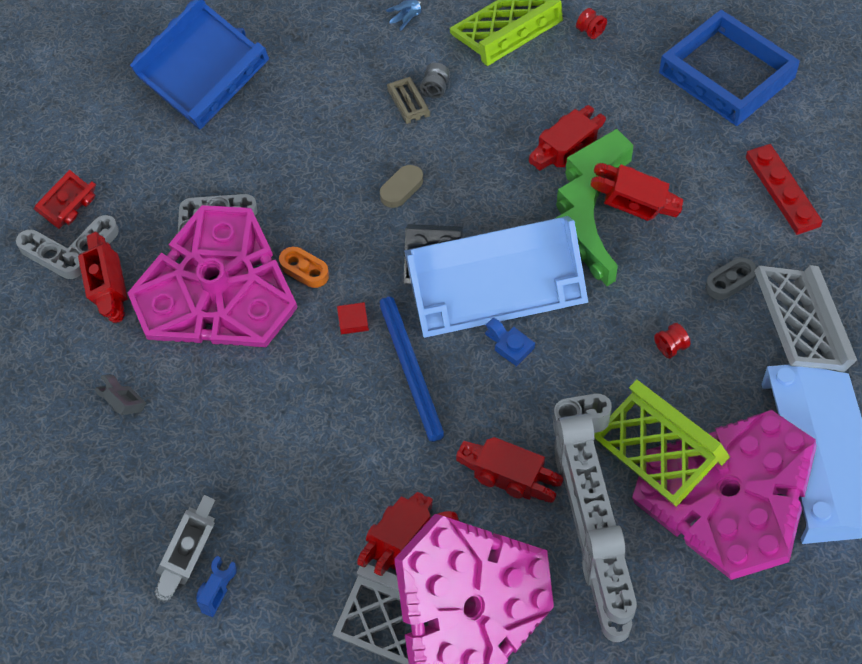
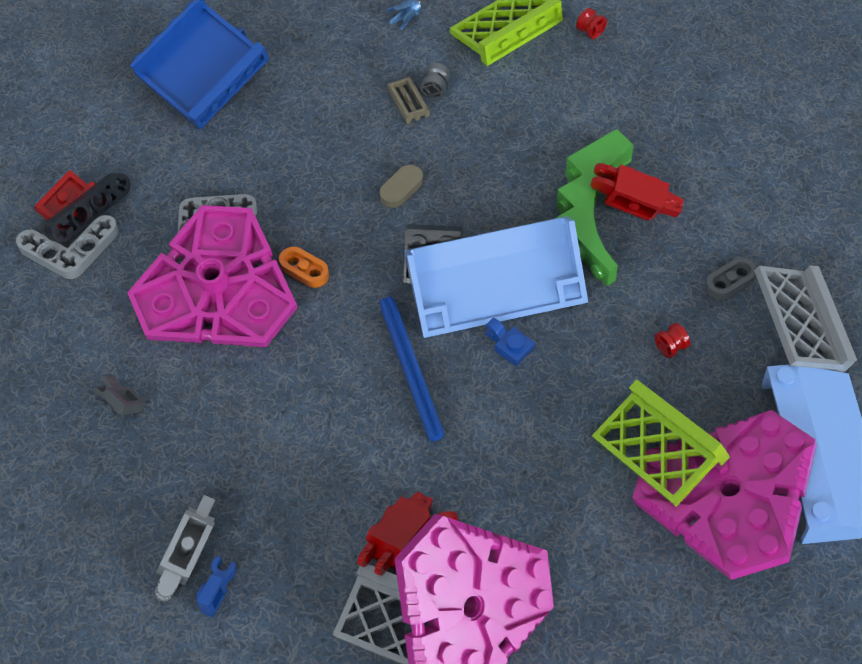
(86, 203): none -> black beam
(103, 278): red hinge -> none
(352, 318): red tile -> none
(509, 468): red hinge -> none
(566, 138): red hinge -> none
(597, 532): light grey beam -> none
(710, 92): blue window -> none
(783, 189): red plate -> none

